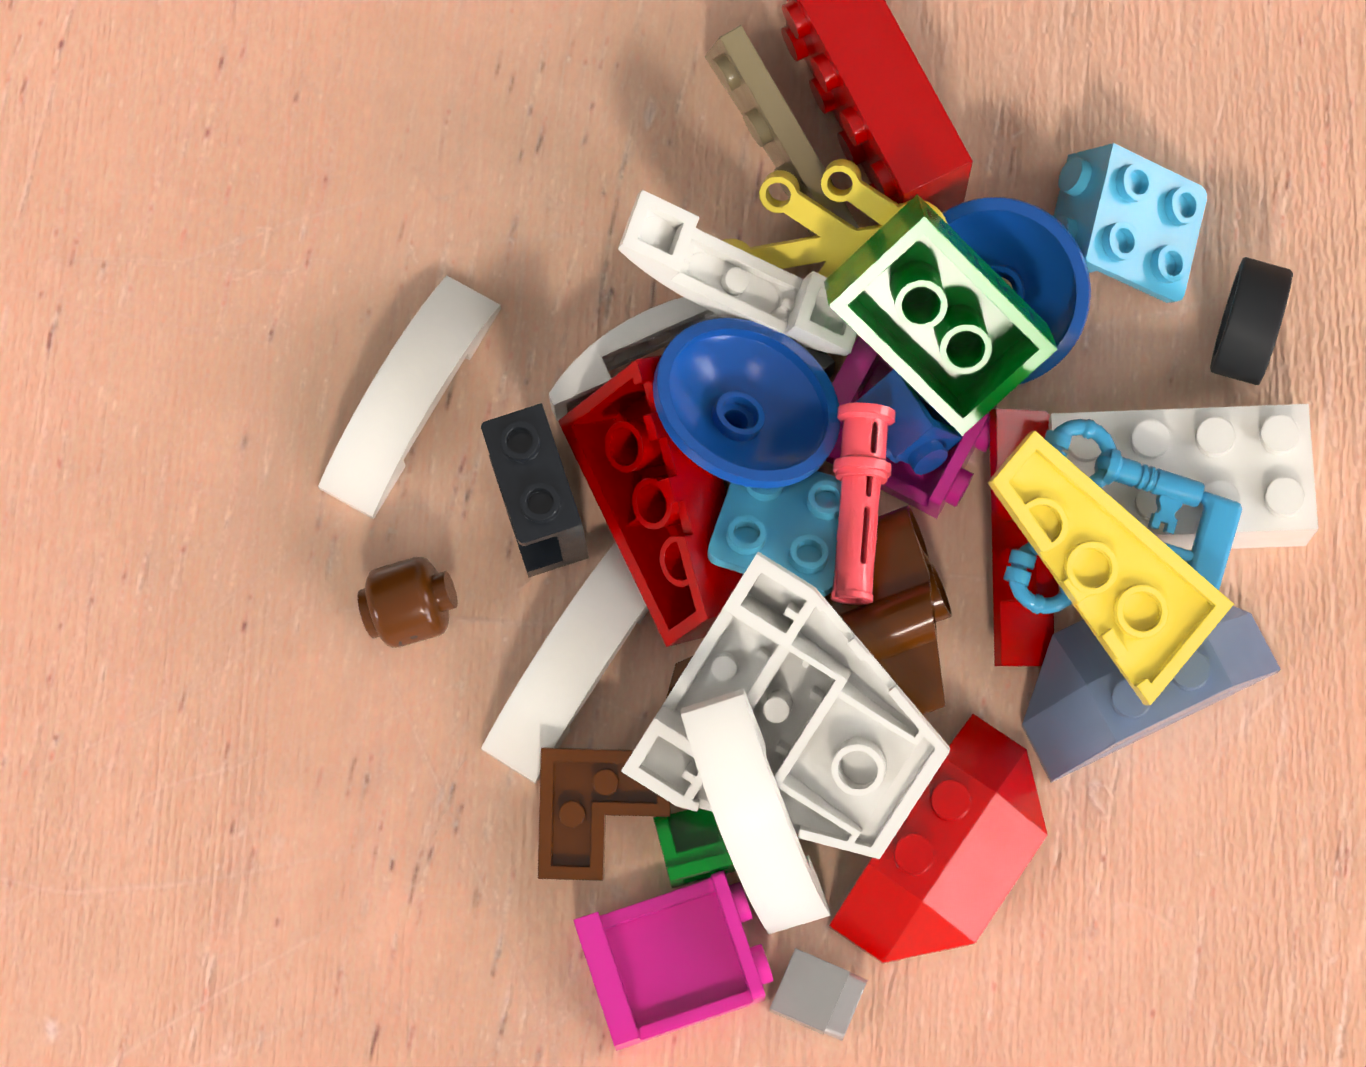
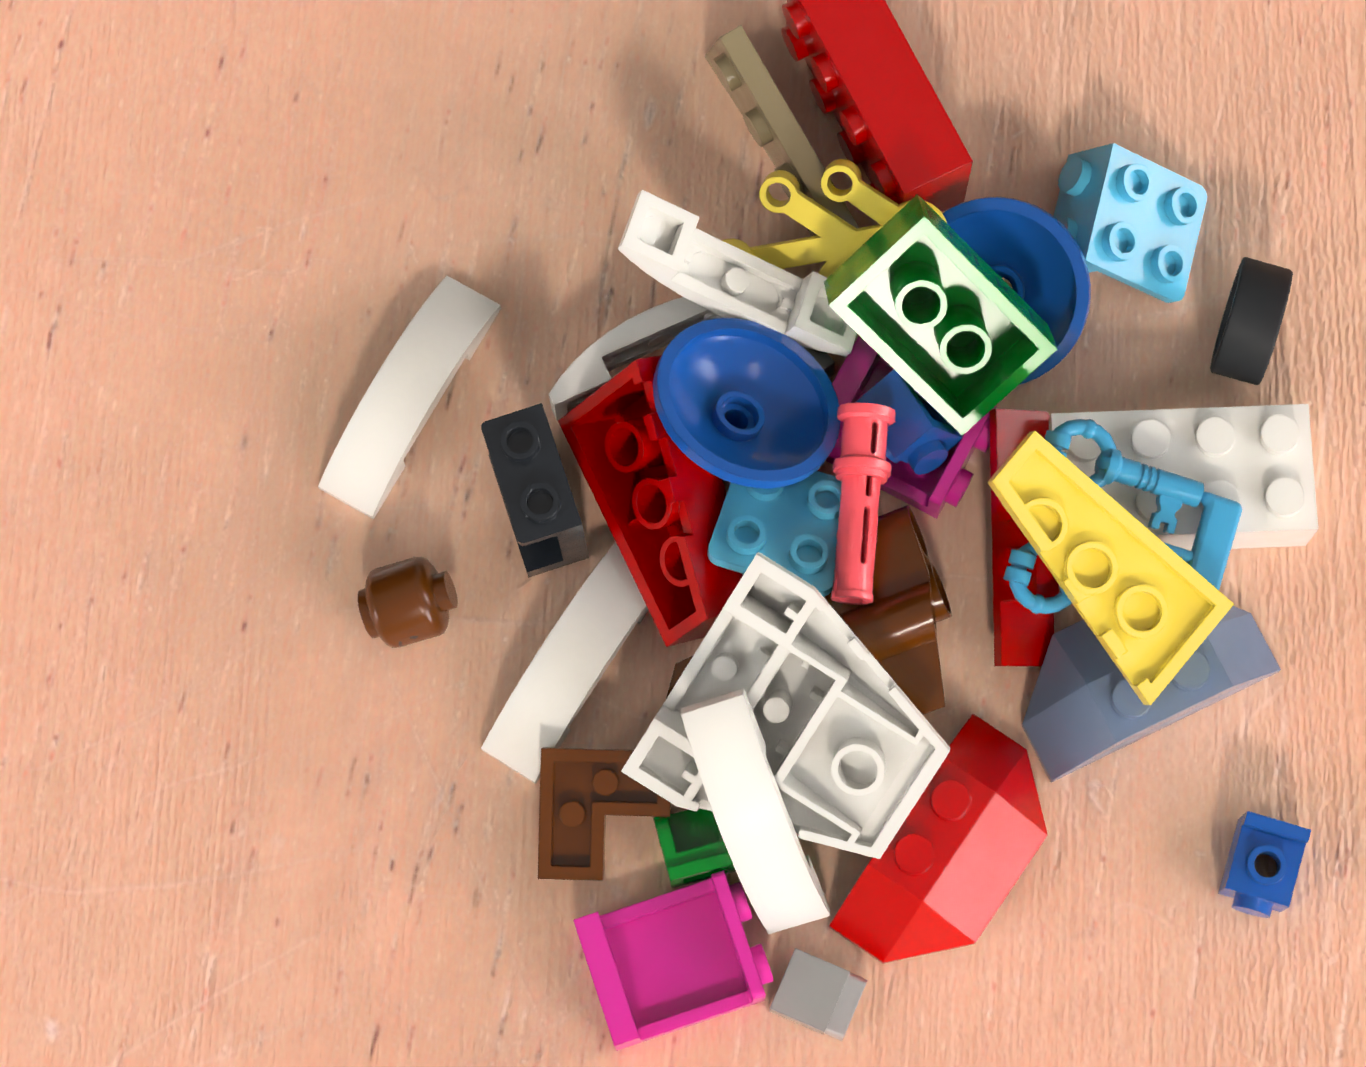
(1241, 881): none -> blue brick

